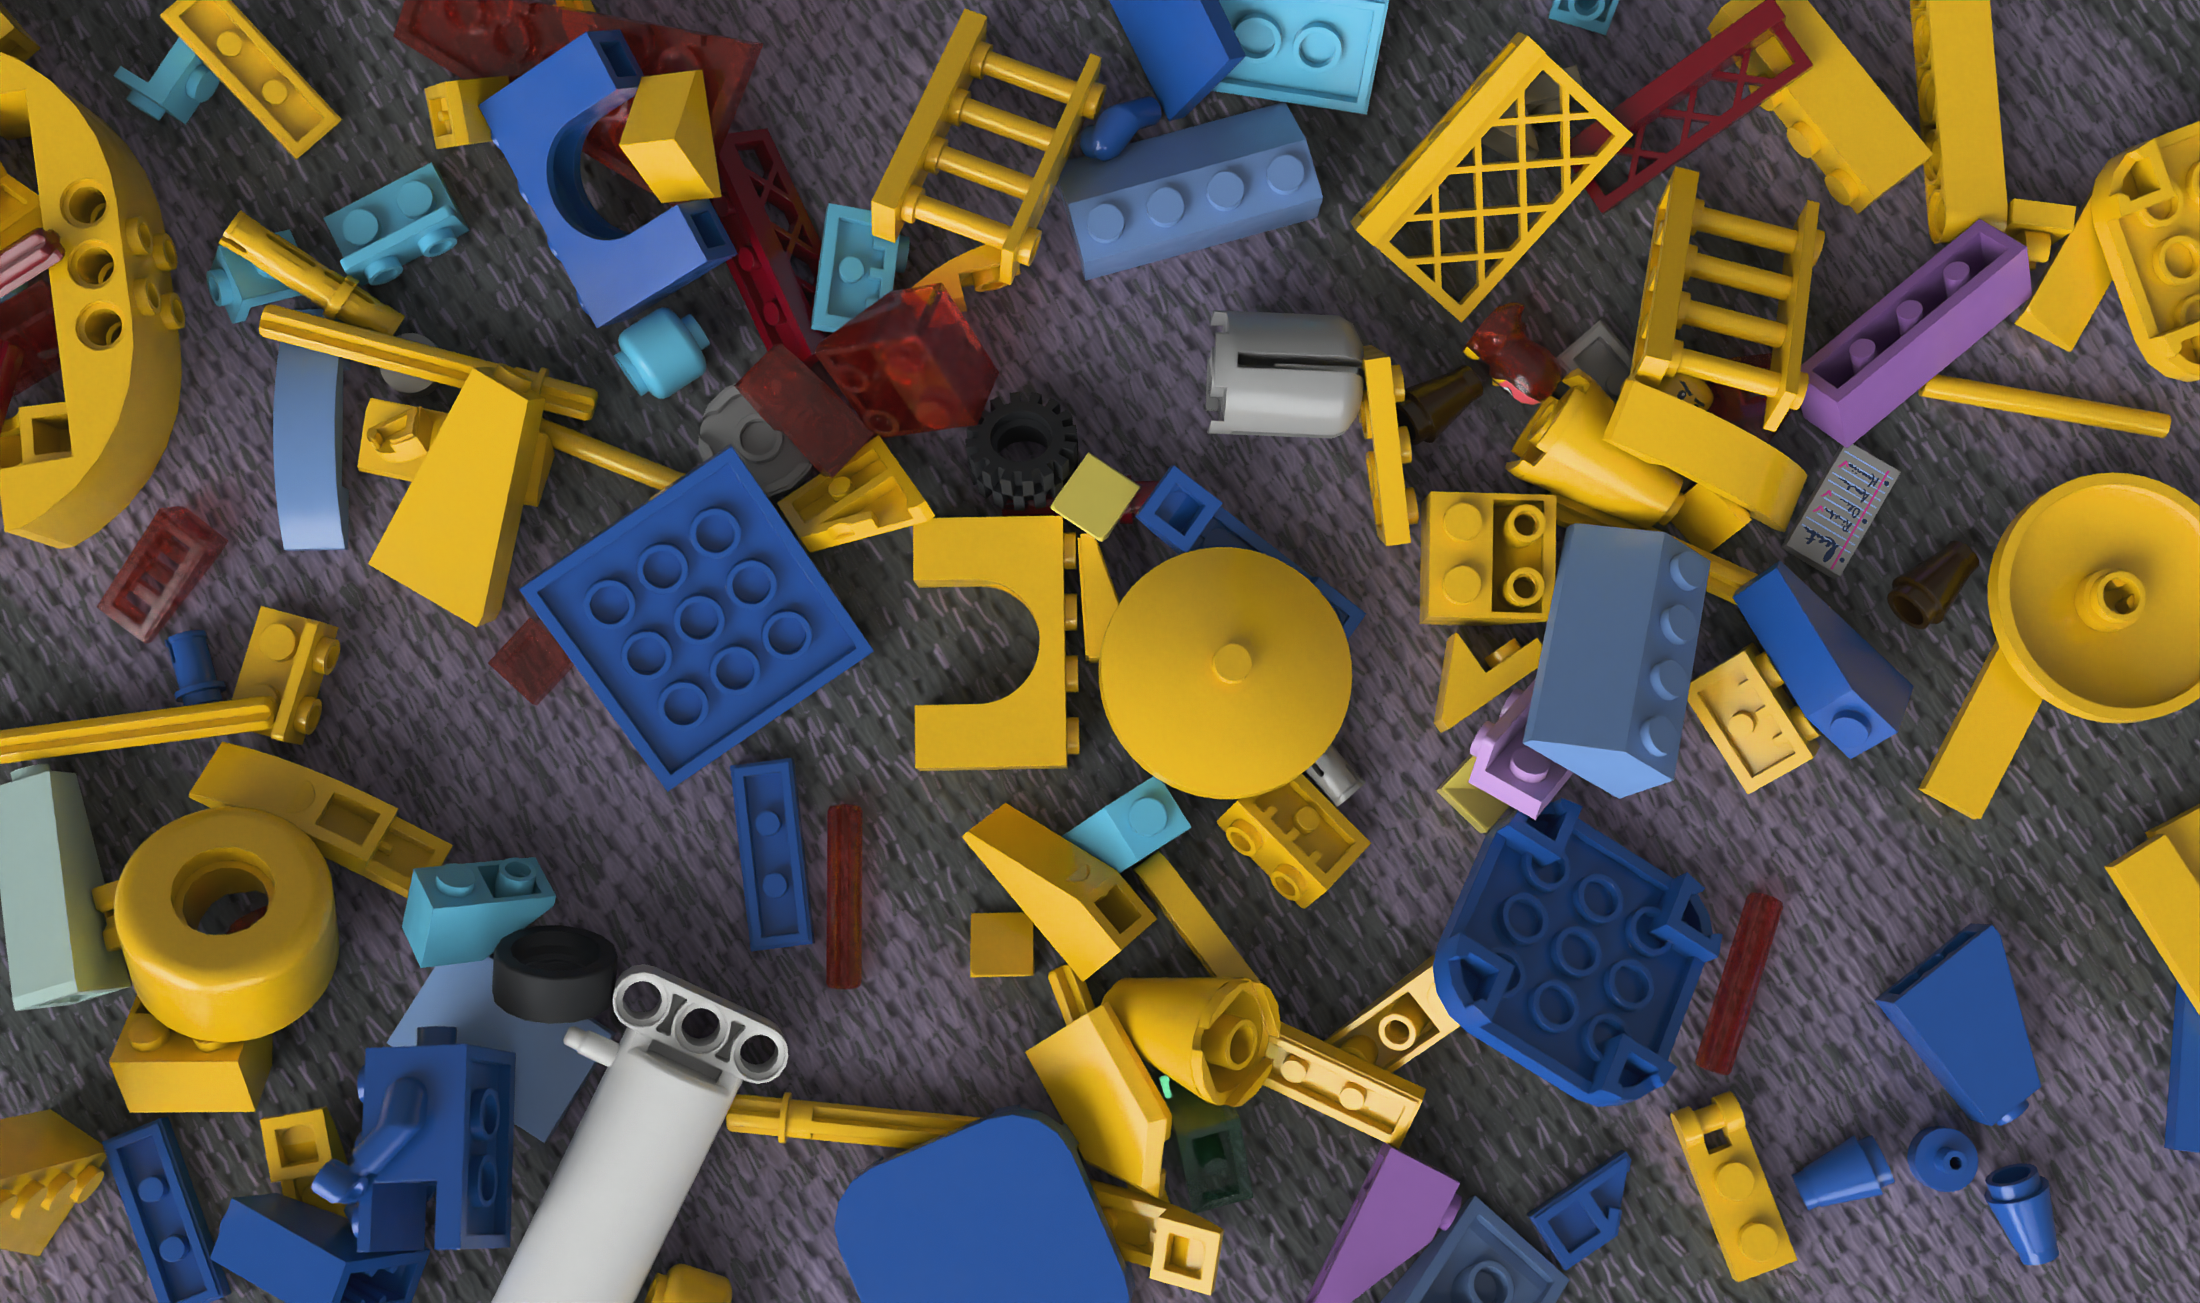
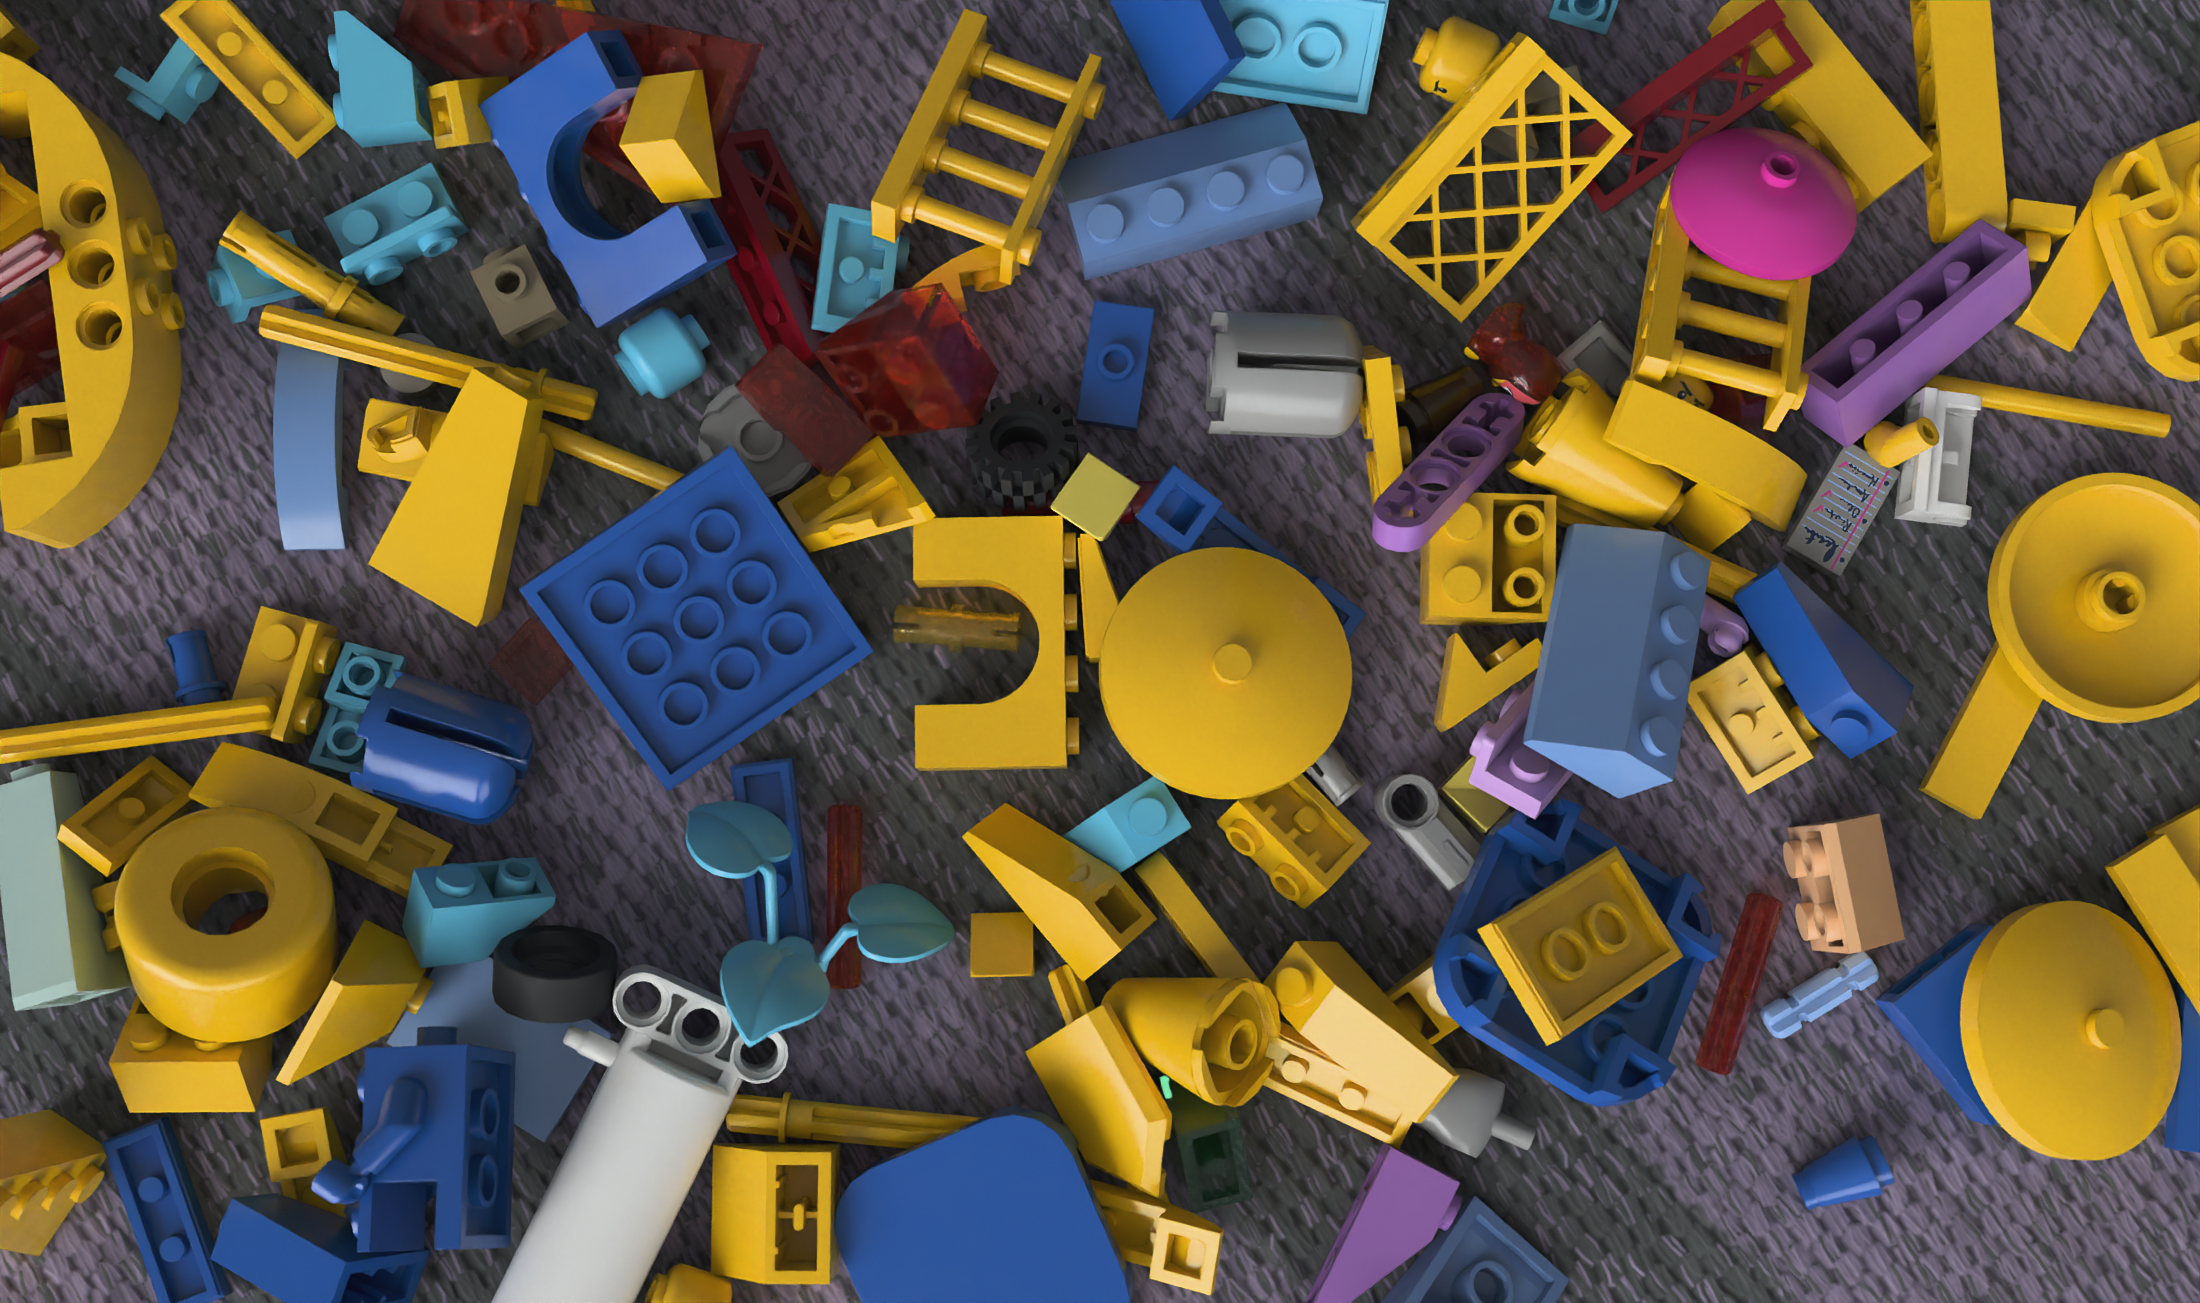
(126, 815): none -> yellow slope
(158, 537): clear red slope -> none
(348, 694): none -> medium azure slope
(361, 1002): none -> yellow slope
(379, 88): none -> medium azure slope
(443, 749): none -> blue cylinder
(519, 295): none -> dark tan brick
(775, 1212): none -> yellow slope
(784, 980): none -> medium azure plant
(957, 628): none -> clear yellow pin
(1115, 366): none -> blue plate
(1118, 126): blue arm -> none
(1359, 1026): none -> yellow slope
(1431, 832): none -> light grey piece
(1438, 465): none -> medium lavender beam
(1454, 57): none -> yellow head
(1473, 1114): none -> light grey piece
(1580, 945): none -> yellow tile
(1584, 1212): blue tile -> none
(1725, 628): none -> lavender arm
(1734, 1188): yellow plate -> none
(1763, 203): none -> dark pink dish
(1819, 994): none -> light blue axle
(1843, 884): none -> light nougat slope
(1895, 444): none -> yellow arm
(1930, 588): dark brown cone -> none
(1936, 481): none -> white hinge
(1942, 1158): blue tile -> none
(2024, 1211): blue cone -> none
(2071, 1030): none -> yellow dish

